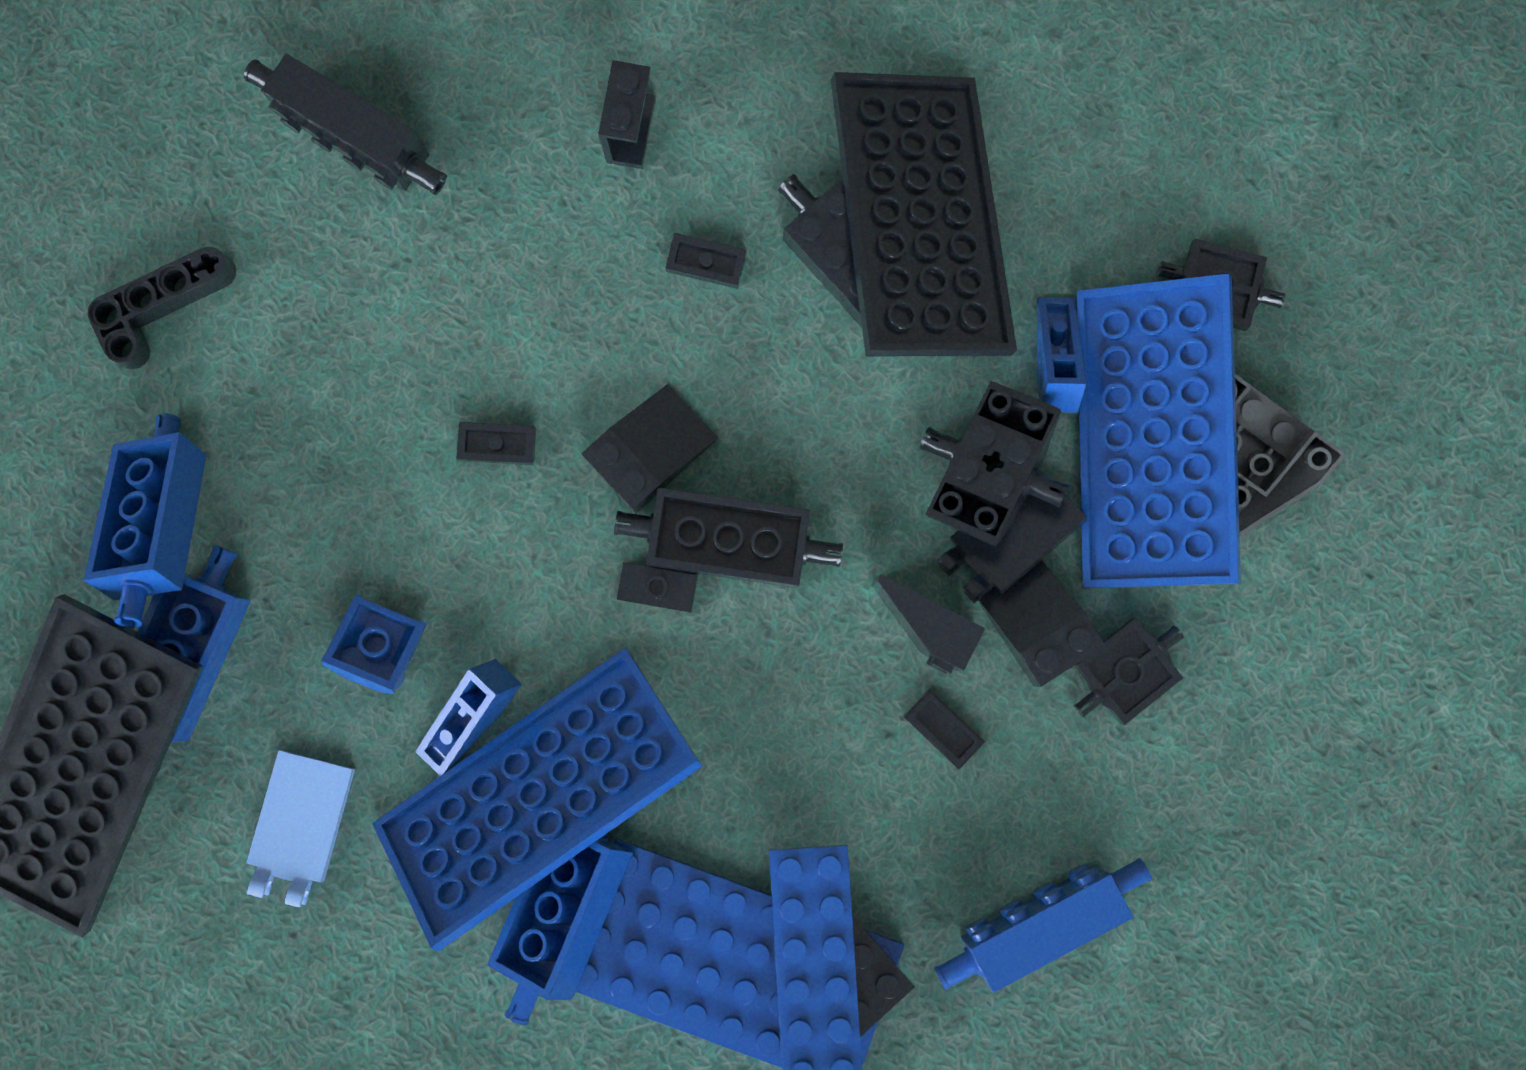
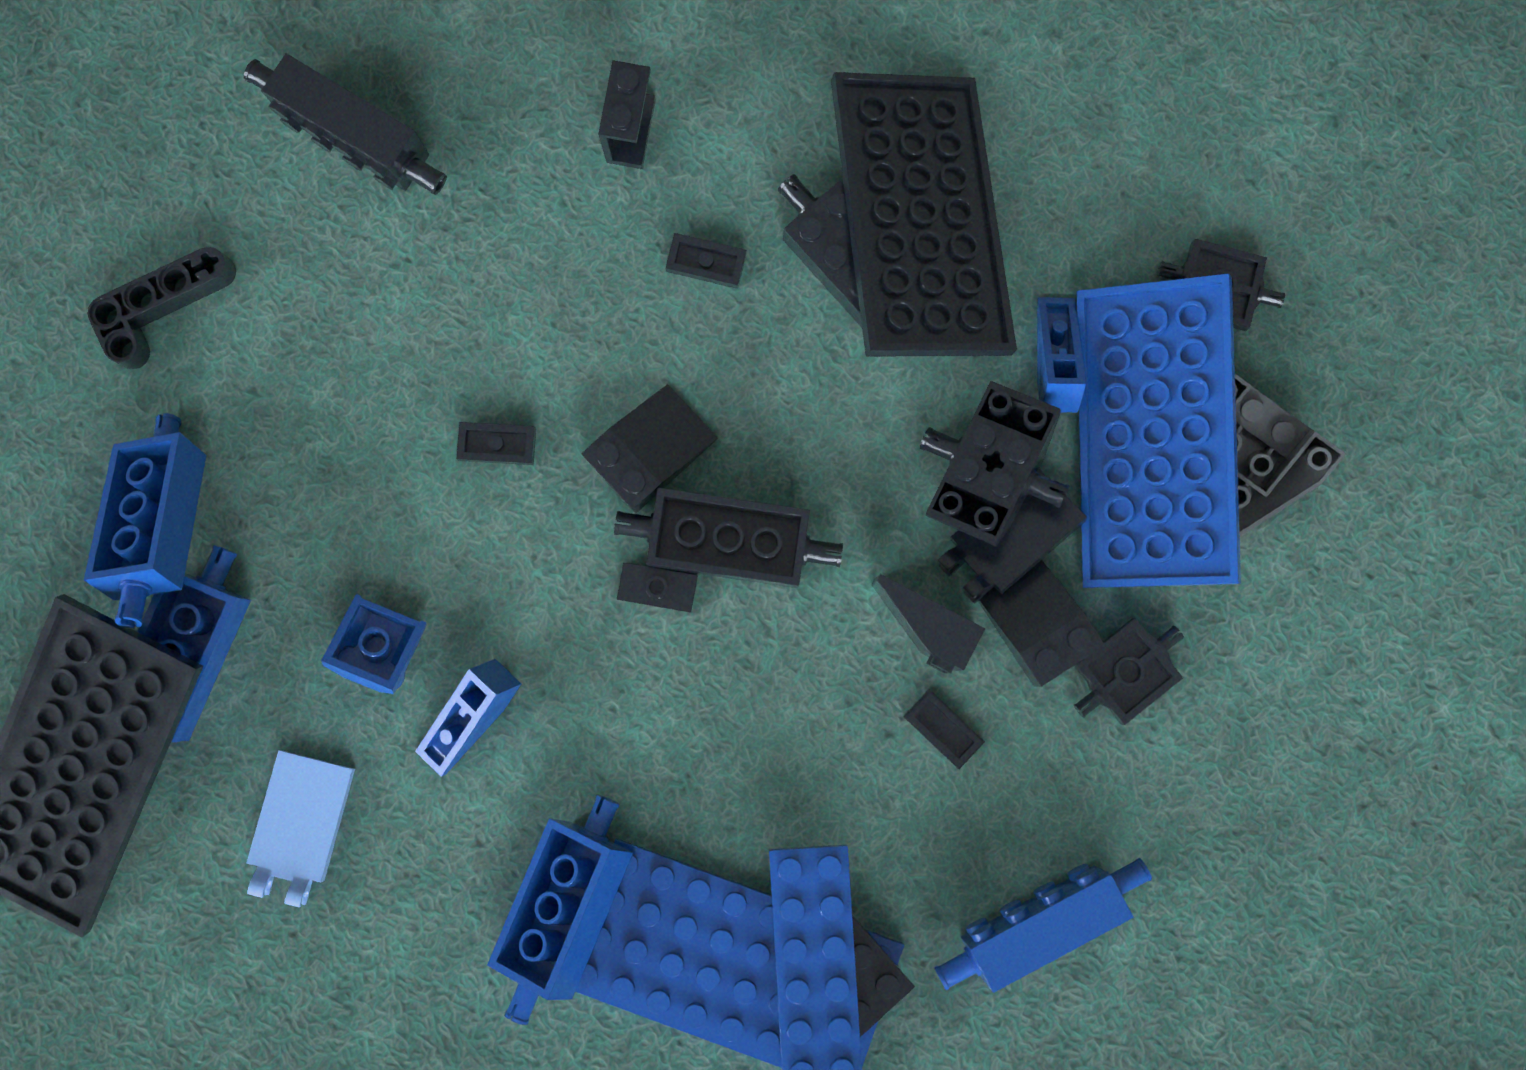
(533, 798): blue plate -> none

